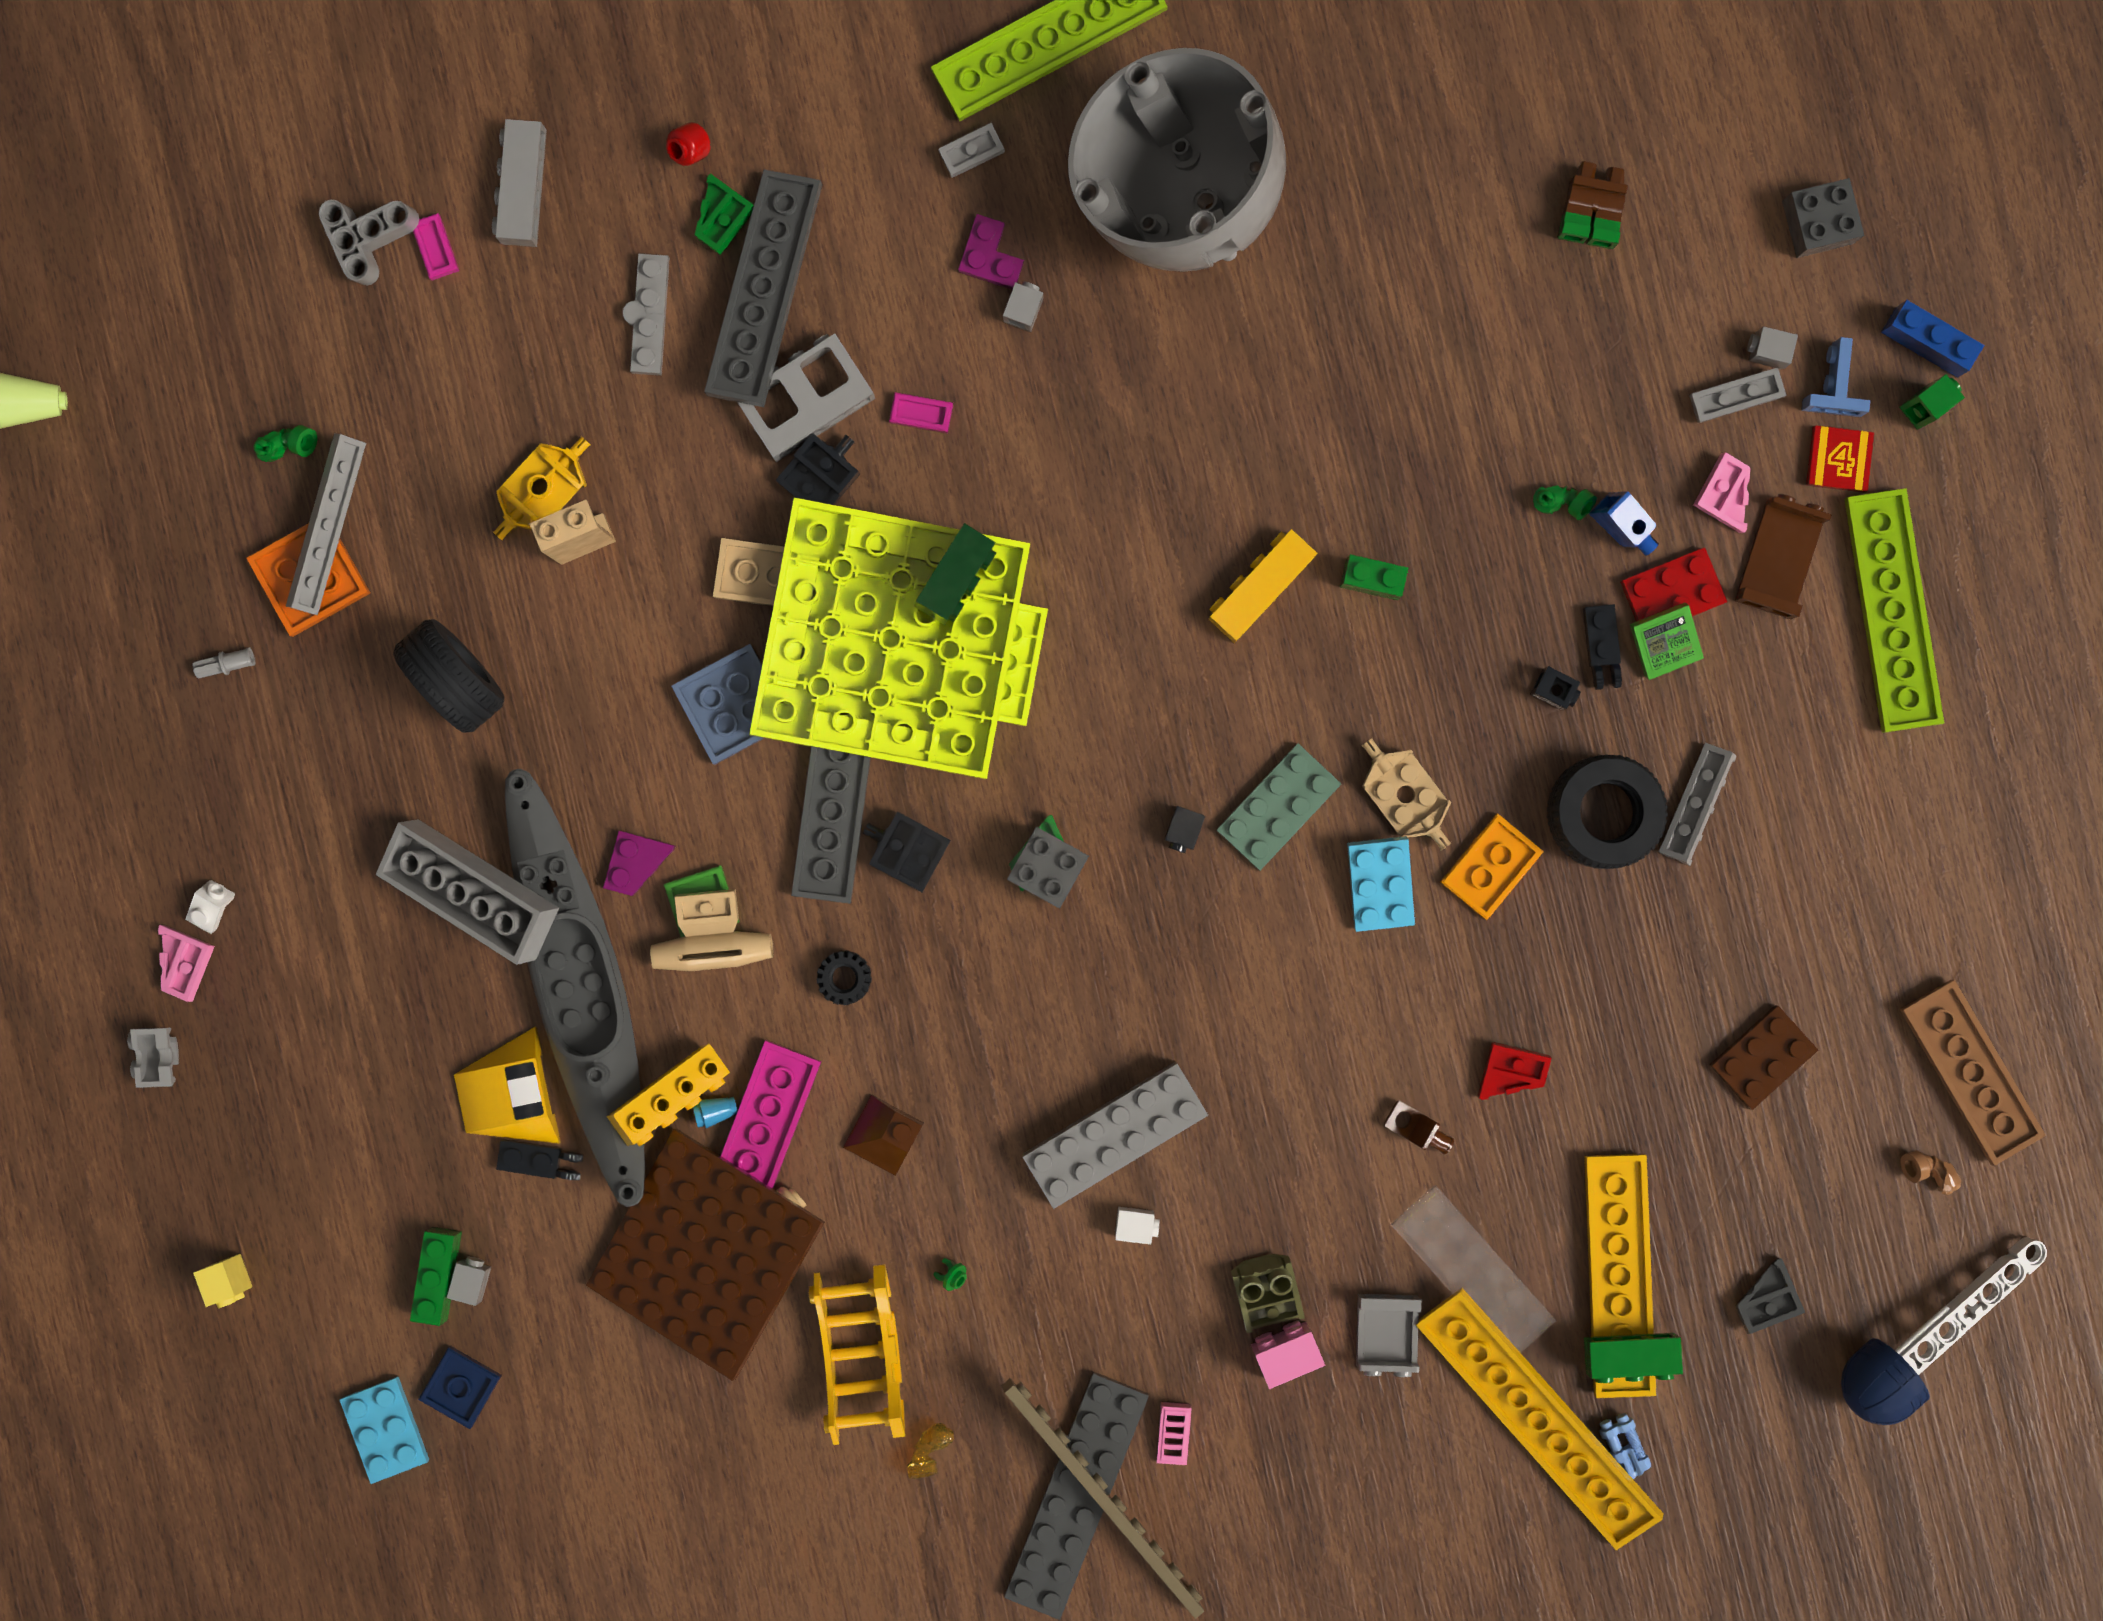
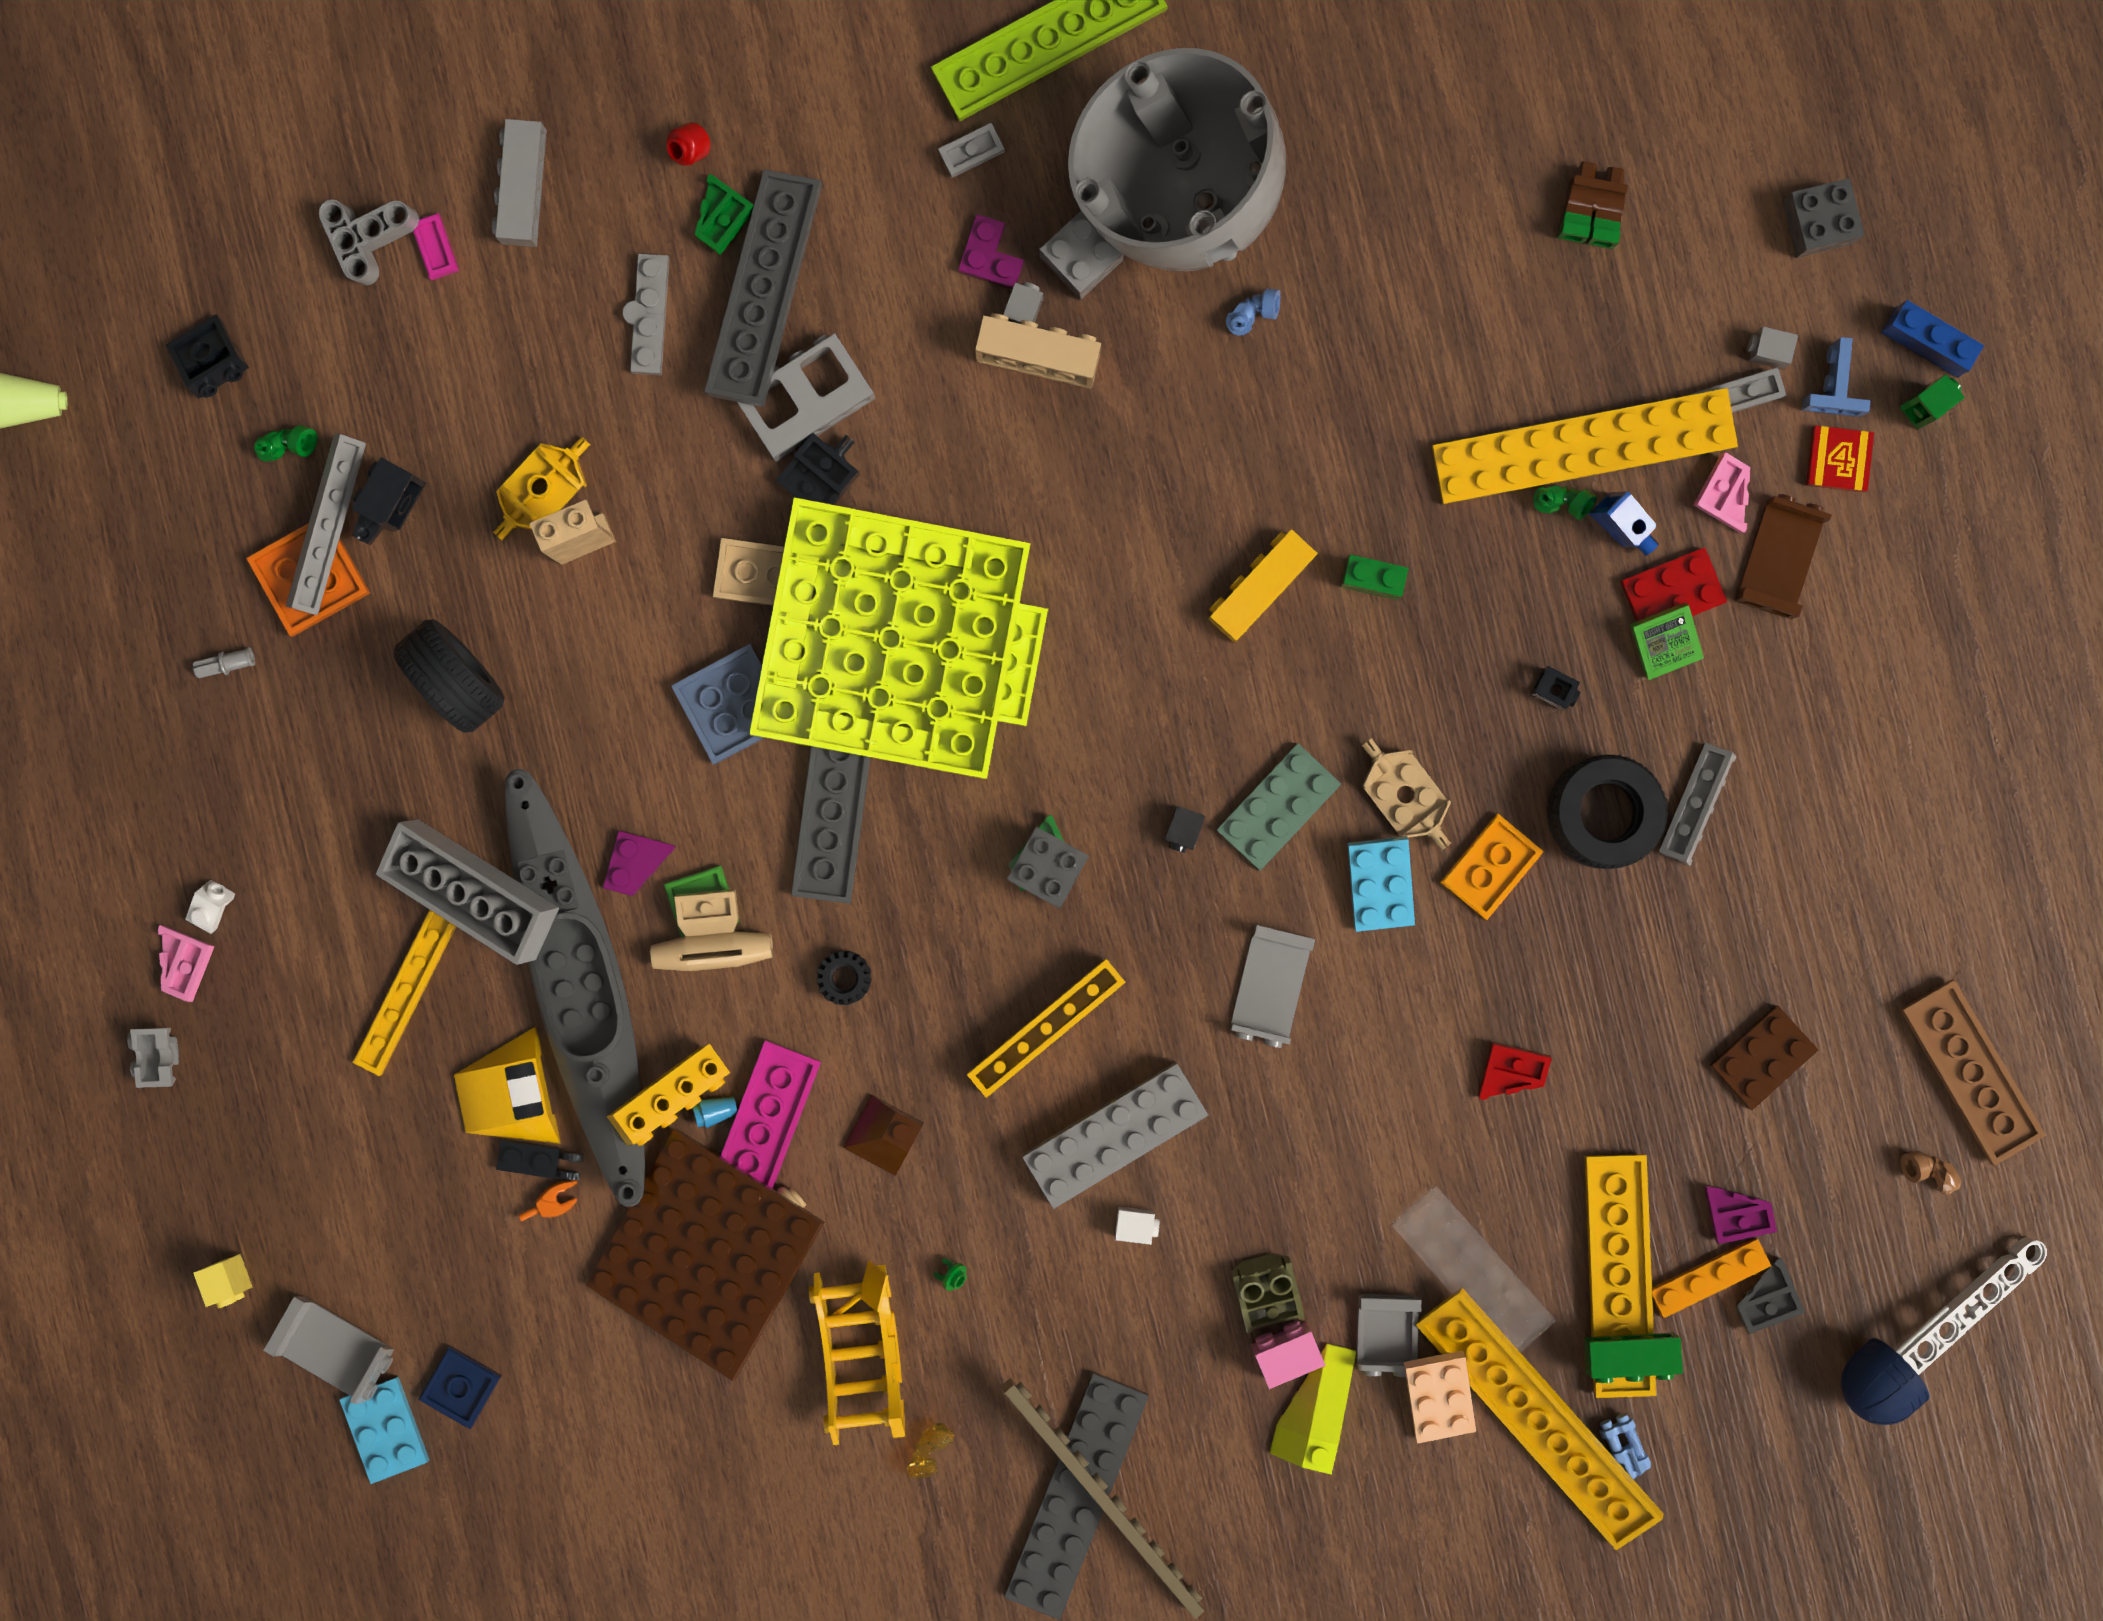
(207, 357): none -> black plate
(330, 1348): none -> light grey panel
(385, 500): none -> black hinge
(404, 993): none -> yellow tile
(434, 1276): green brick -> none
(469, 1281): light grey brick -> none
(548, 1204): none -> orange hand
(871, 1289): none -> yellow piece
(907, 851): black plate -> none
(921, 412): dark pink tile -> none
(956, 575): dark green brick -> none
(1038, 351): none -> tan brick
(1046, 1028): none -> yellow brick
(1080, 256): none -> light grey brick
(1174, 1409): bright pink slope -> none
(1243, 317): none -> medium blue arm
(1270, 985): none -> light grey panel
(1314, 1419): none -> neon yellow wedge
(1420, 1129): reddish brown bracket -> none
(1440, 1396): none -> light nougat plate
(1584, 446): none -> yellow plate
(1602, 643): black hinge -> none
(1709, 1277): none -> light orange plate
(1738, 1215): none -> magenta wing
(1894, 610): lime plate -> none

